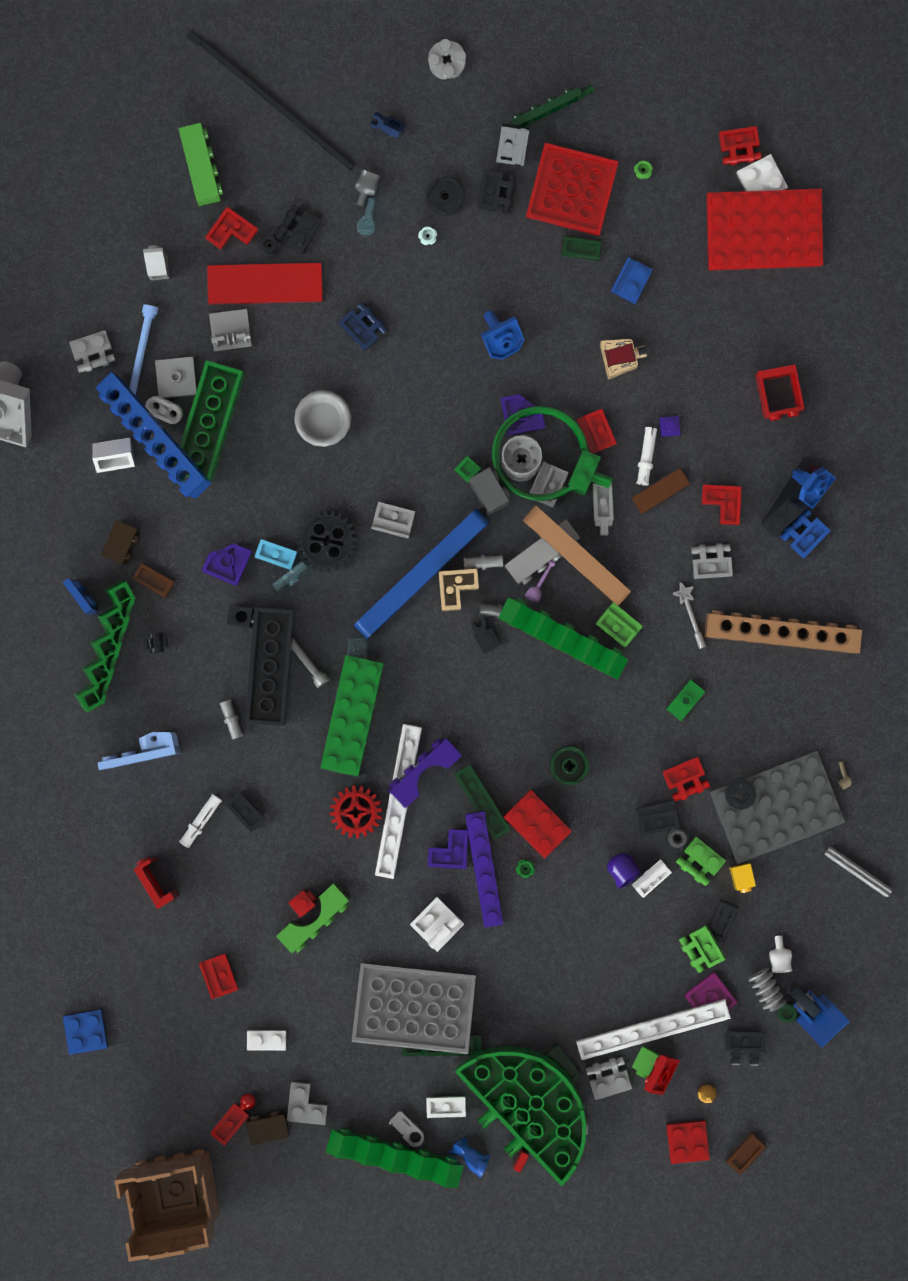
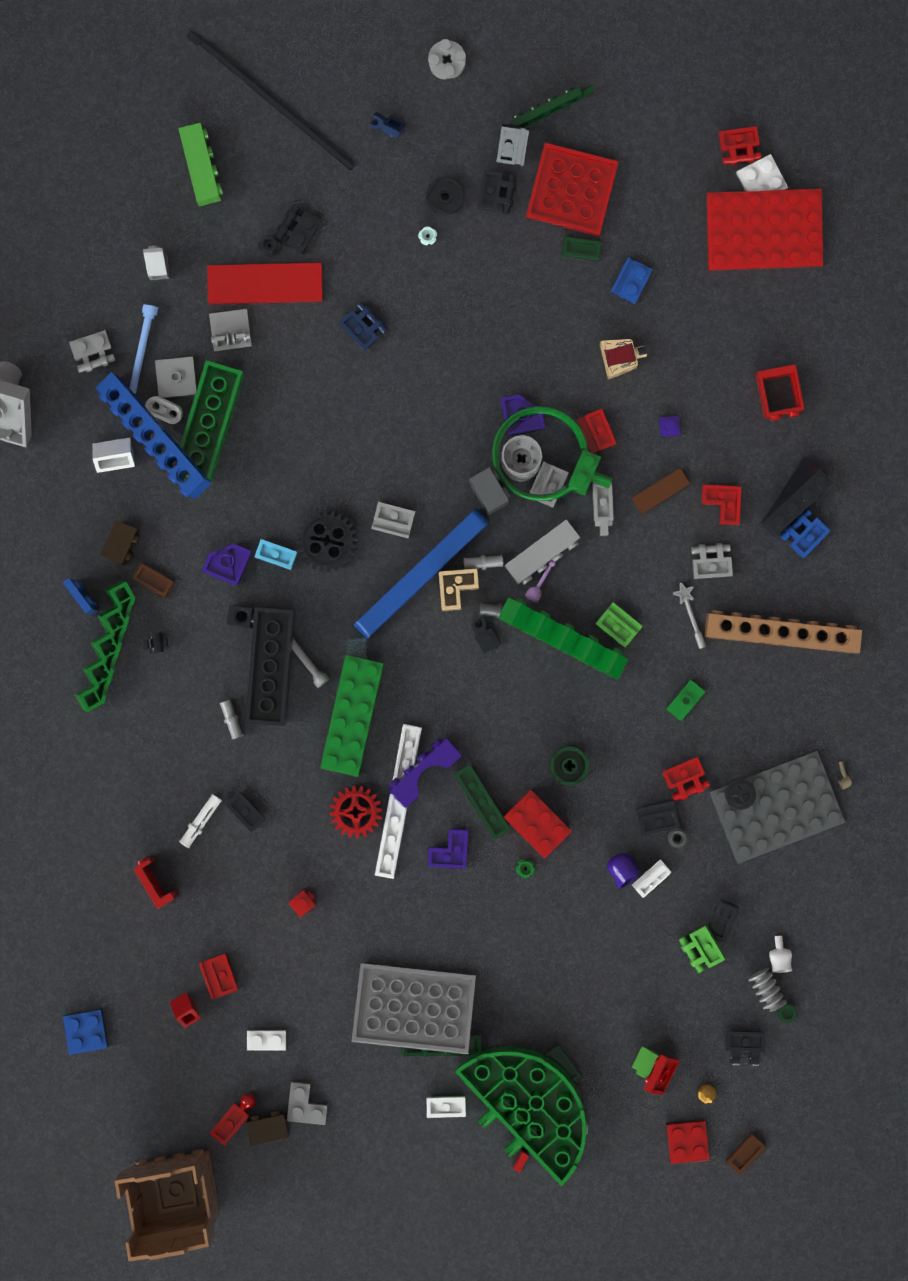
(165, 745): light blue plate -> none
(182, 1007): none -> red brick
(230, 224): red plate -> none
(290, 577): clear light blue plate -> none
(295, 934): bright green arch -> none
(322, 418): light grey piece -> none
(366, 185): dark grey piece -> none
(366, 224): clear light blue plate -> none
(394, 1157): green brick -> none
(406, 1127): light grey piece -> none
(437, 924): white plate -> none
(467, 469): green plate -> none
(474, 1160): blue animal -> none
(484, 869): dark purple plate -> none
(502, 337): blue piece -> none
(576, 555): medium nougat beam -> none
(609, 1084): light grey plate -> none
(643, 165): bright green plate -> none
(645, 463): white pin -> none
(653, 1029): white tile -> none
(703, 855): bright green plate -> none
(708, 991): magenta tile -> none
(742, 877): yellow brick -> none
(813, 485): blue piece -> none
(821, 1018): blue plate -> none
(859, 872): light grey axle -> none

